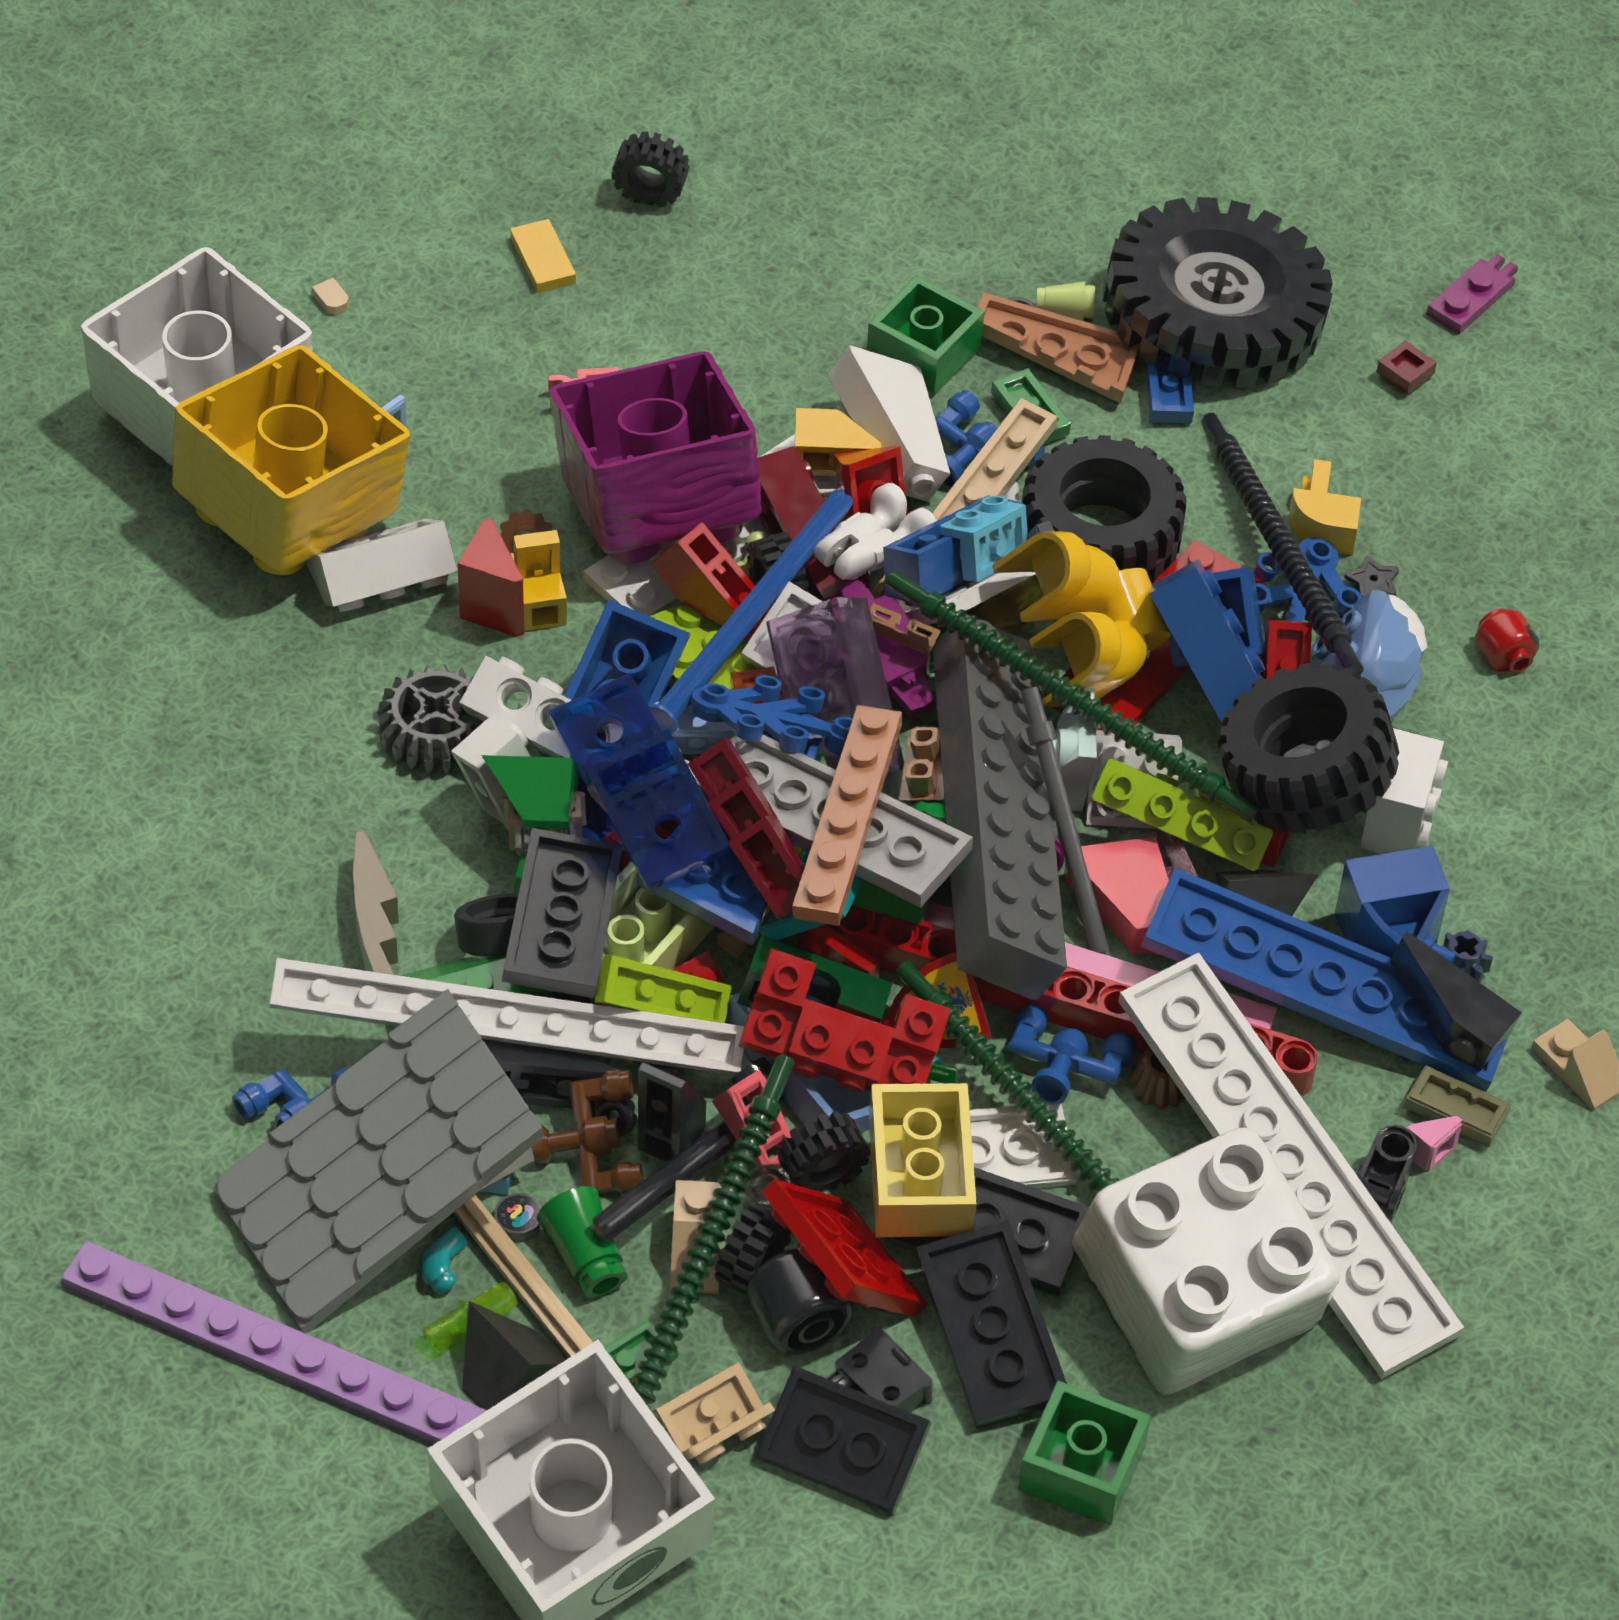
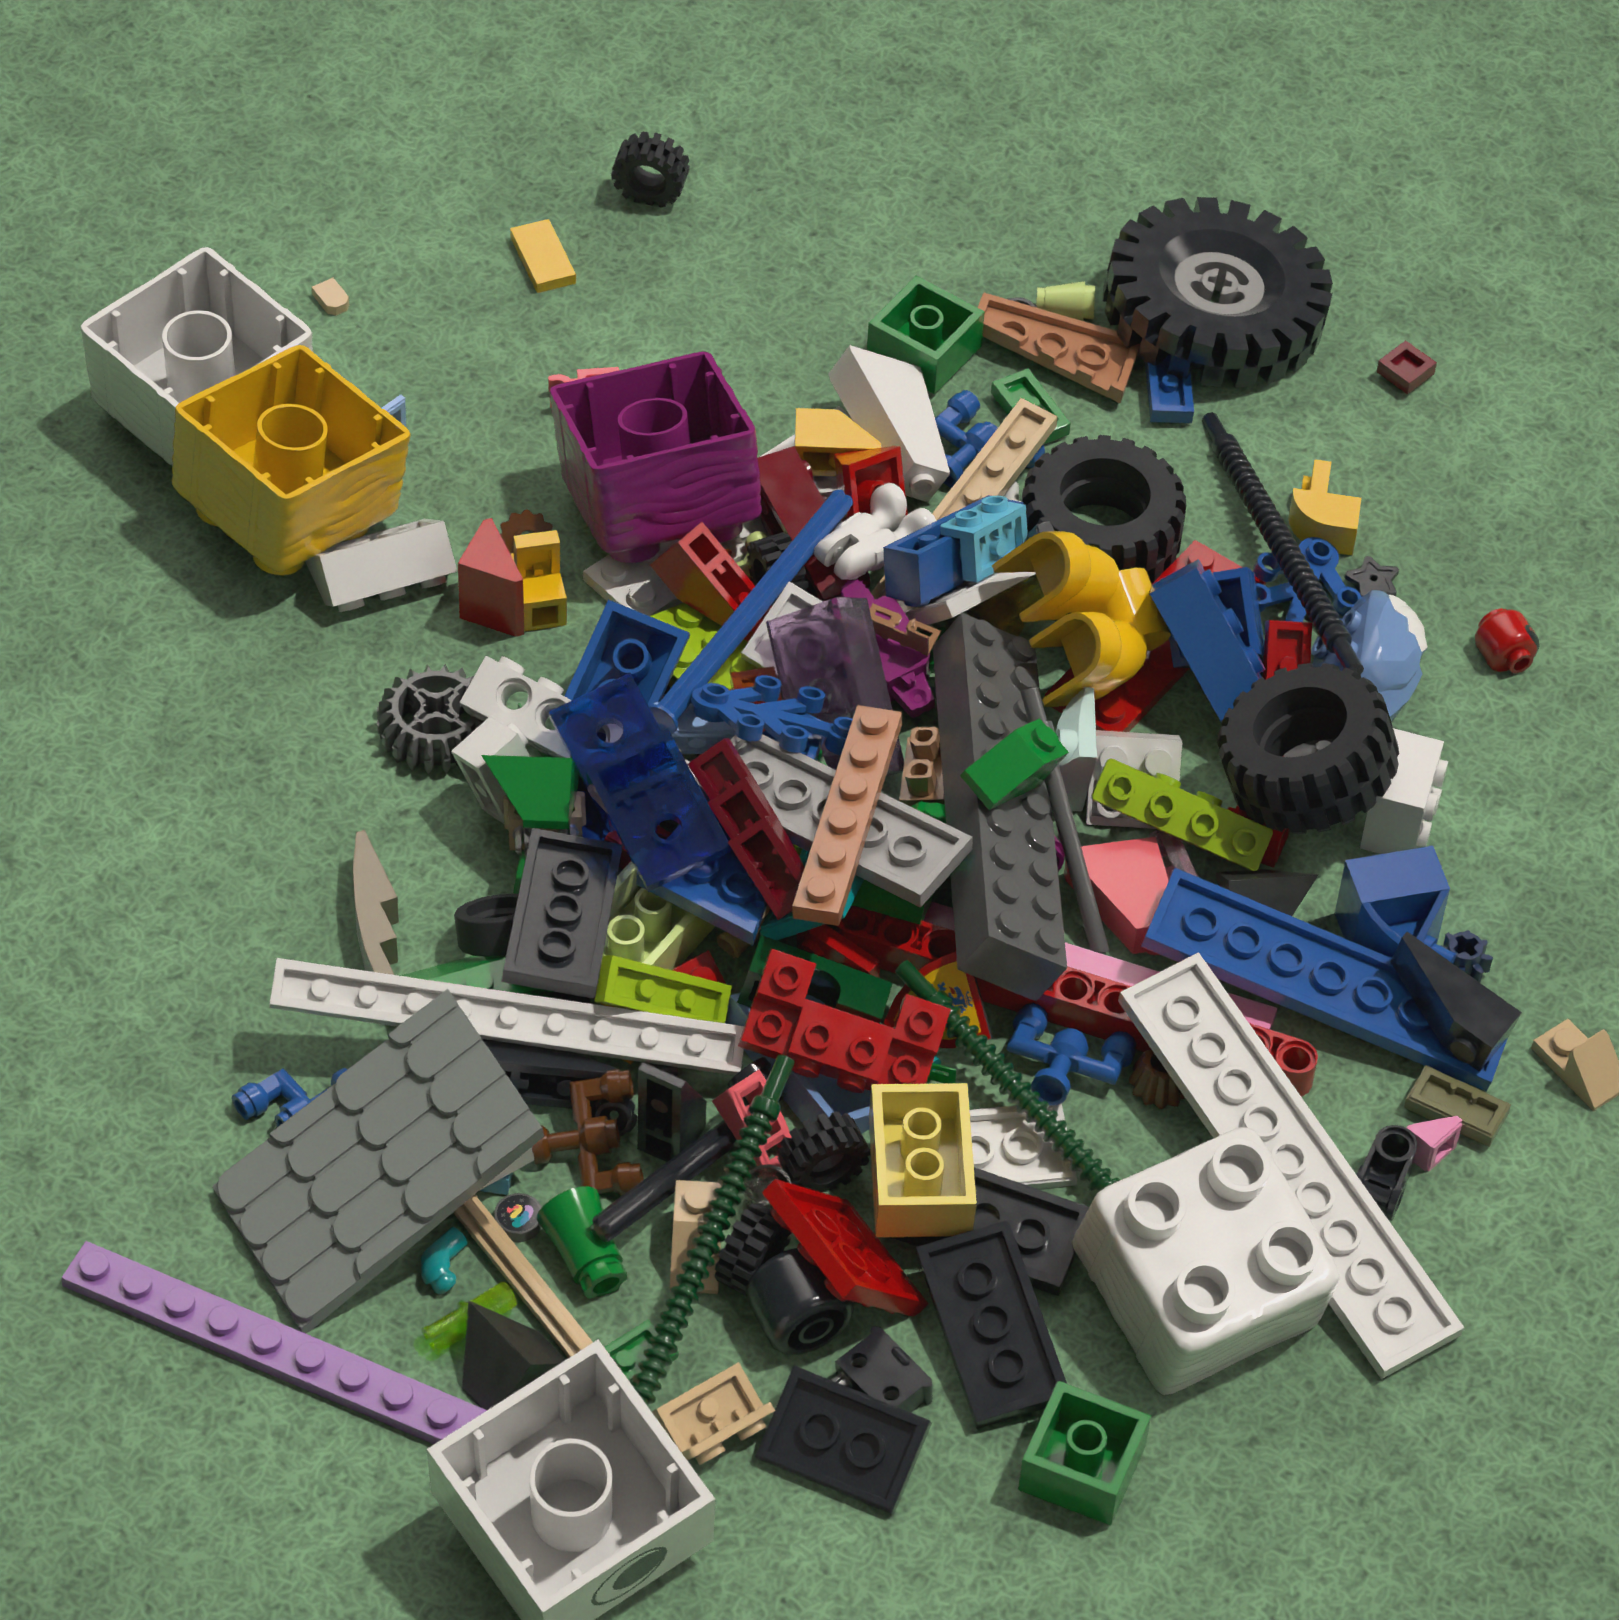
(1015, 764): none -> green slope
(1210, 787): dark green hose -> none
(1472, 293): magenta hinge -> none

